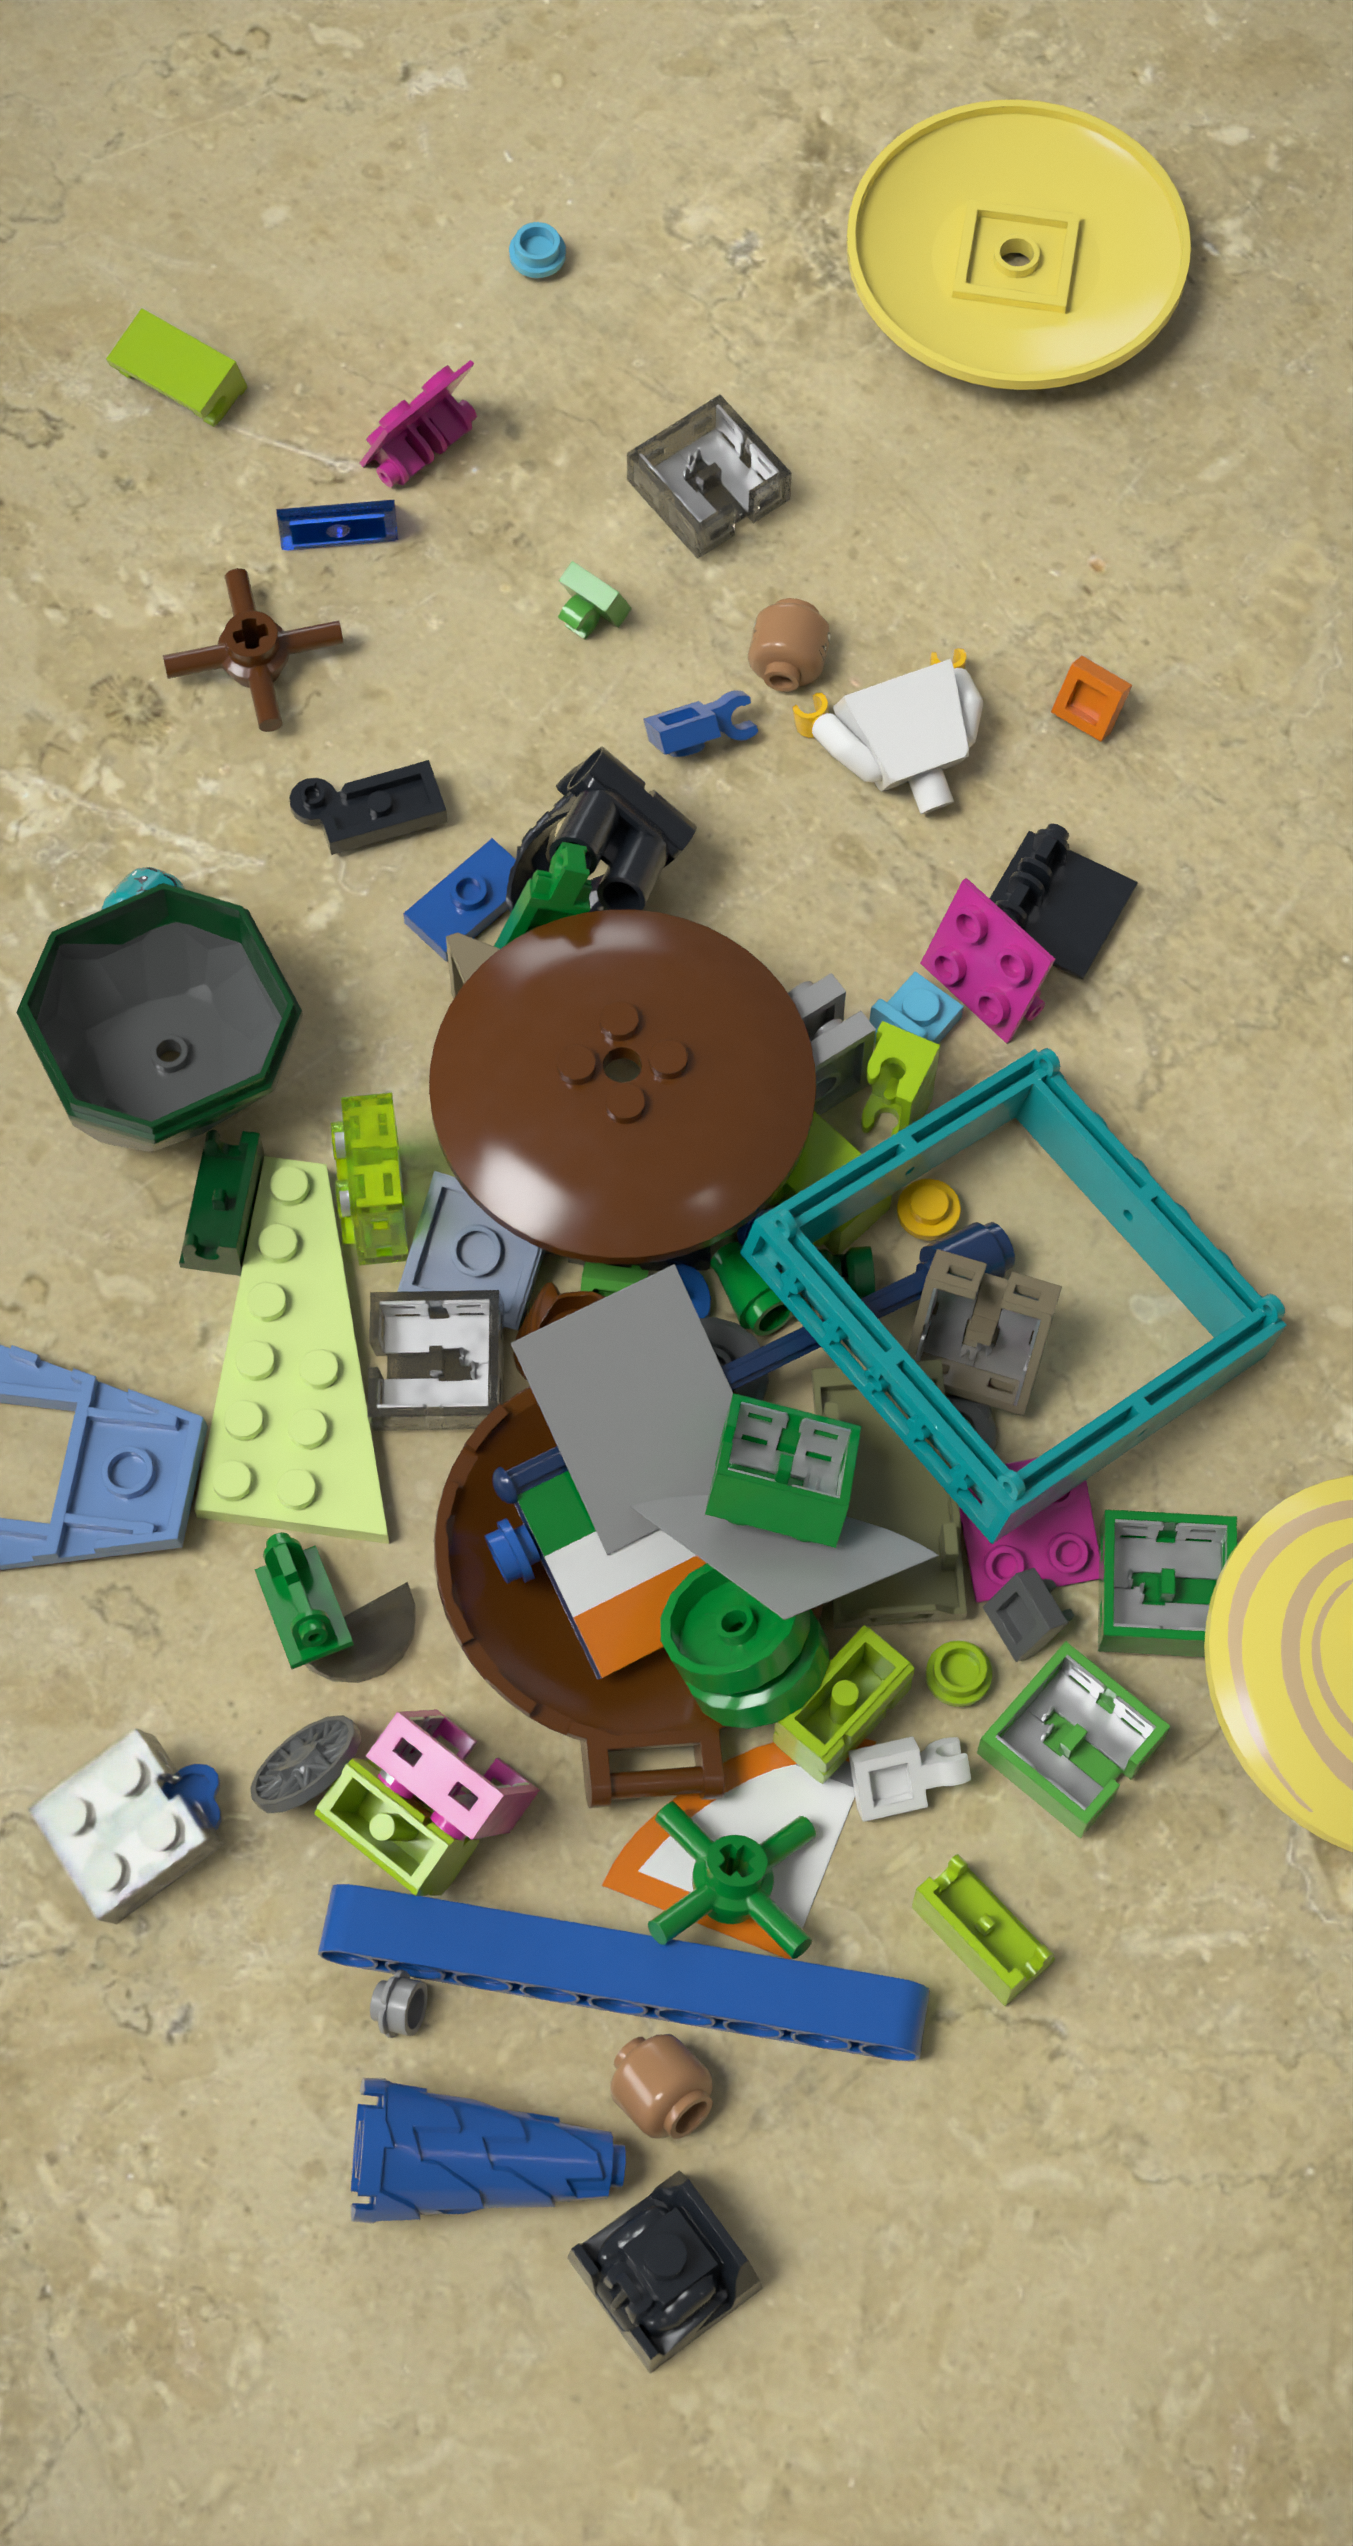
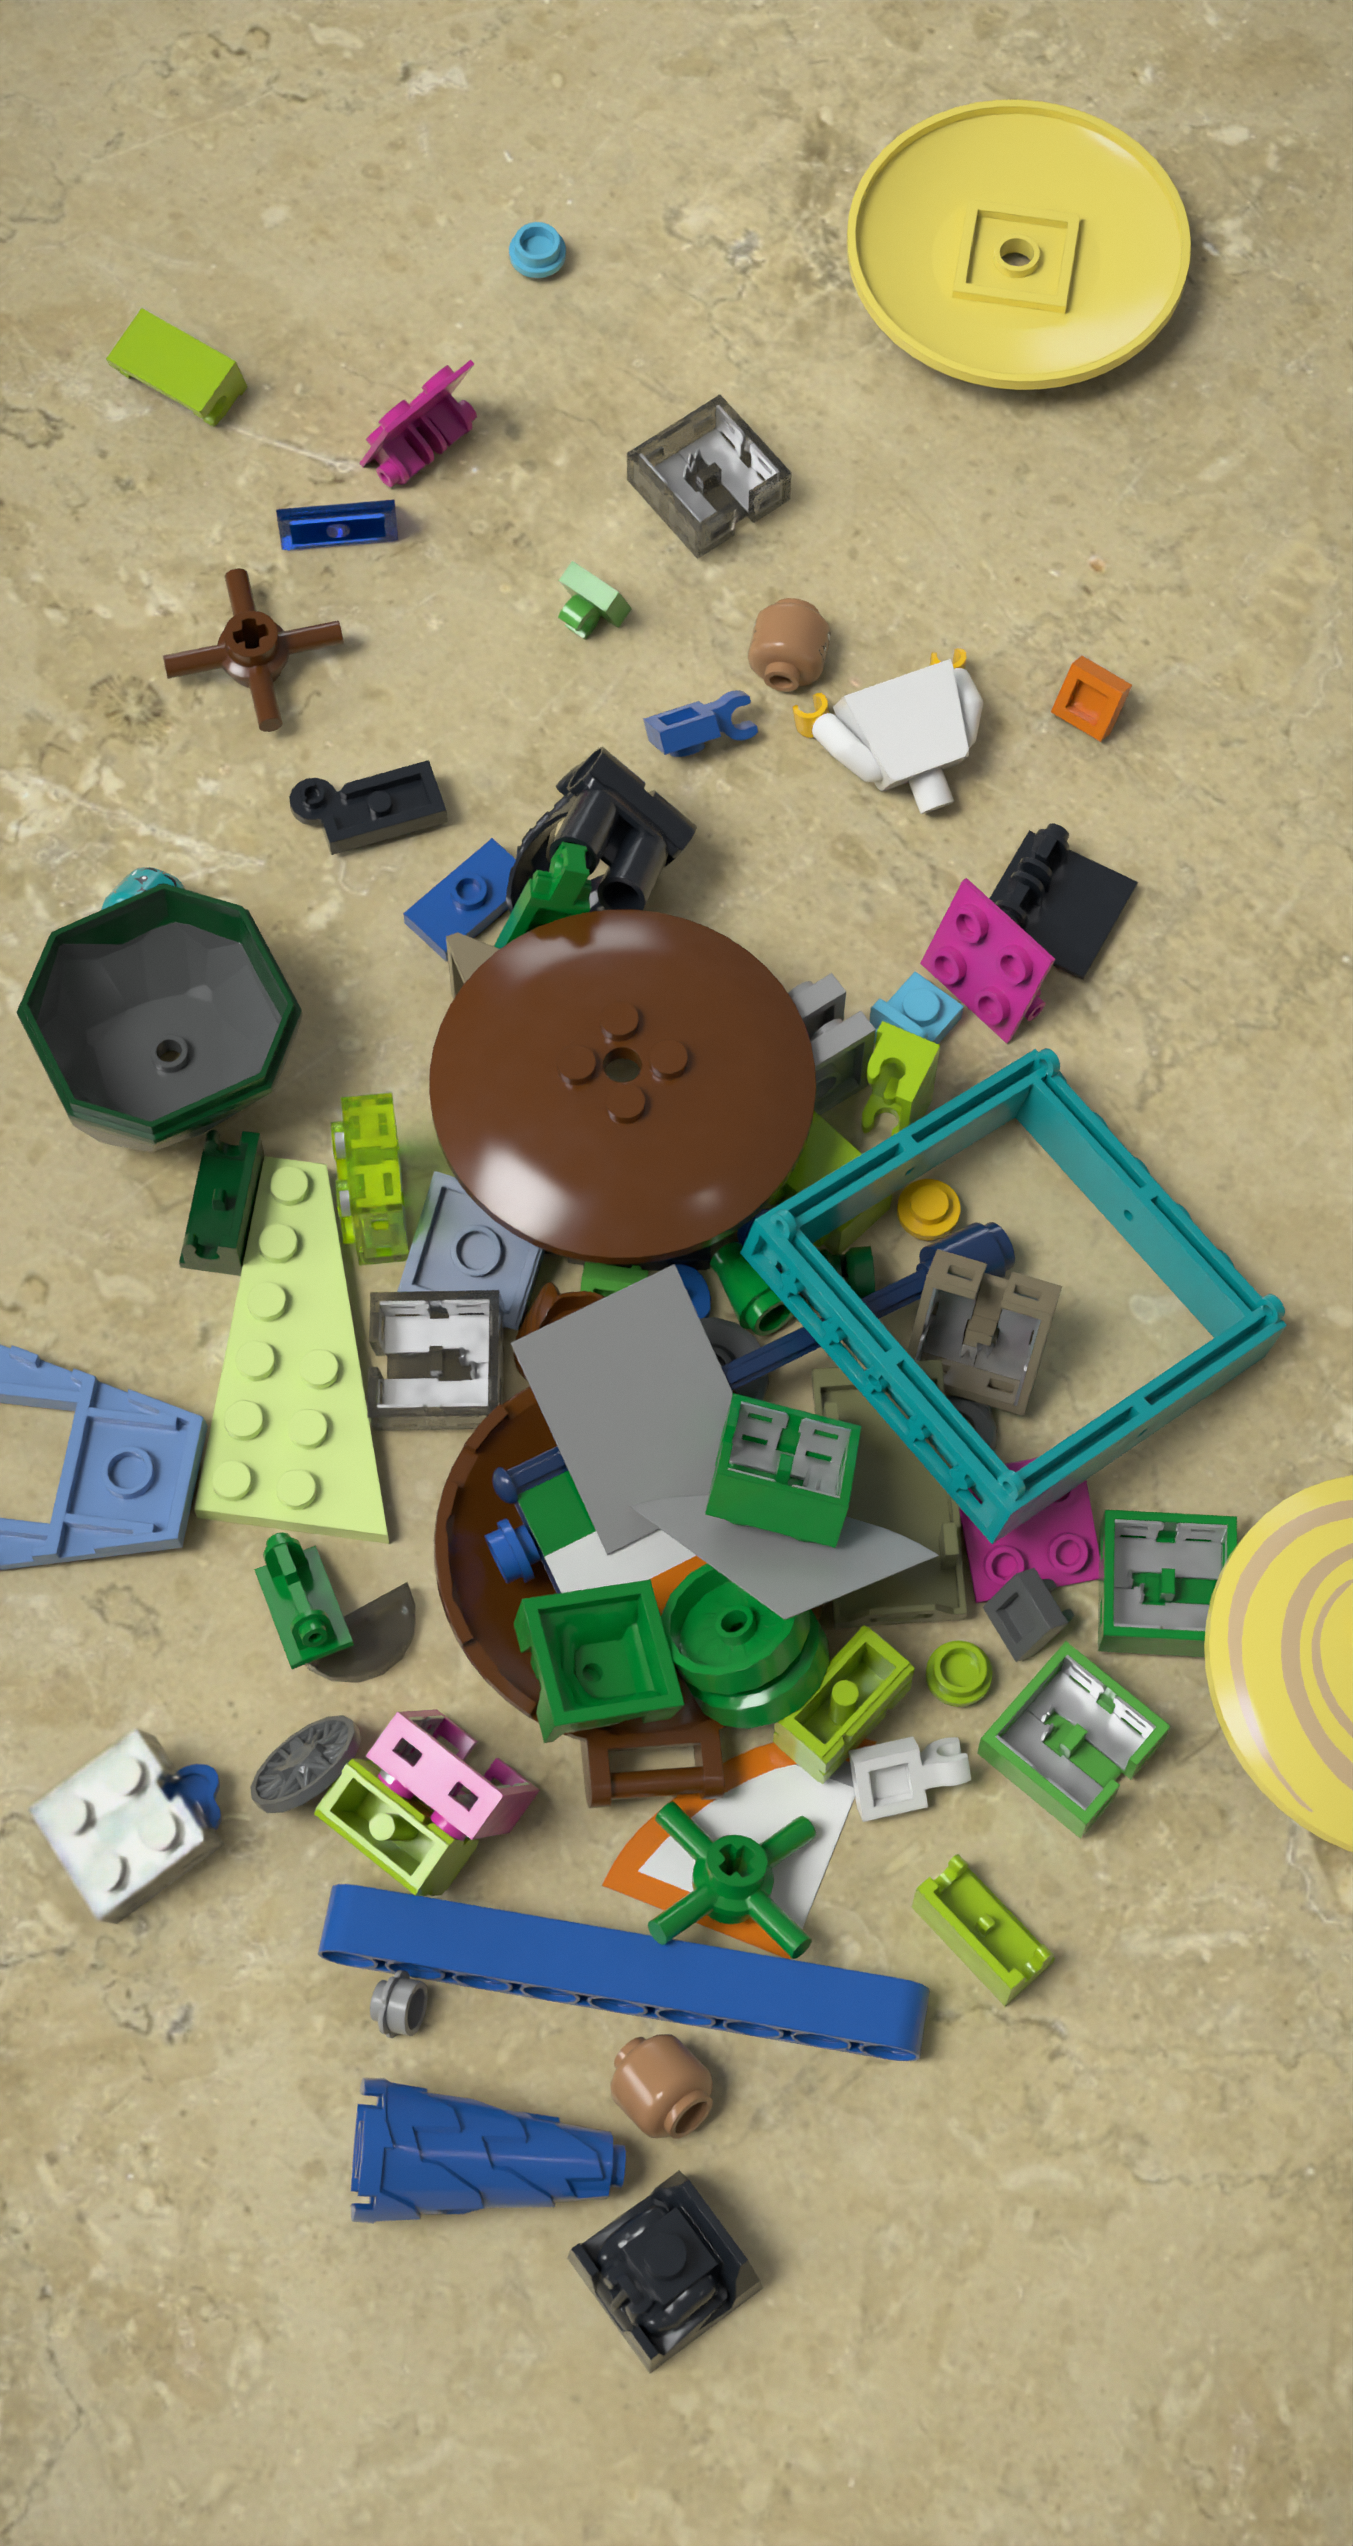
(598, 1658): none -> green brick

